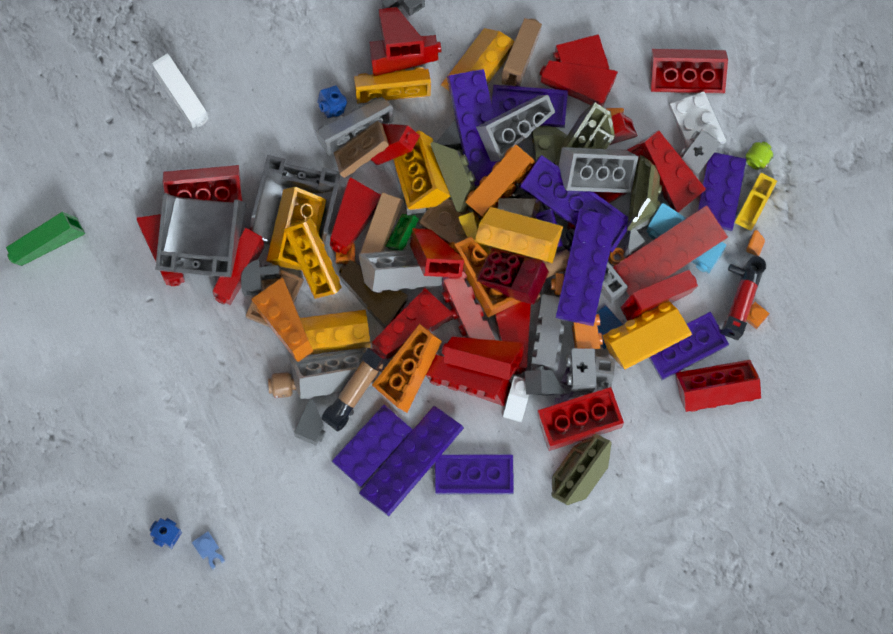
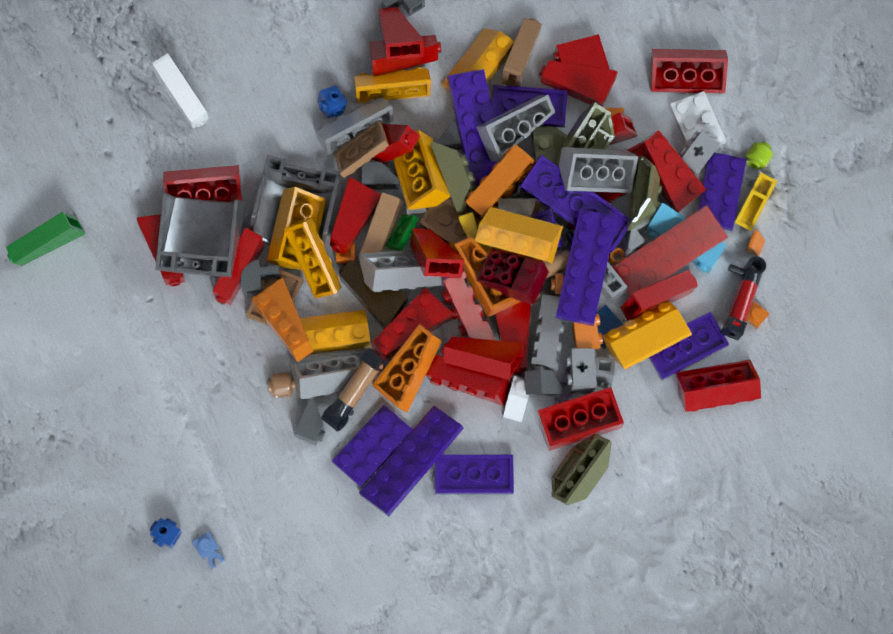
(378, 176): none -> dark grey slope

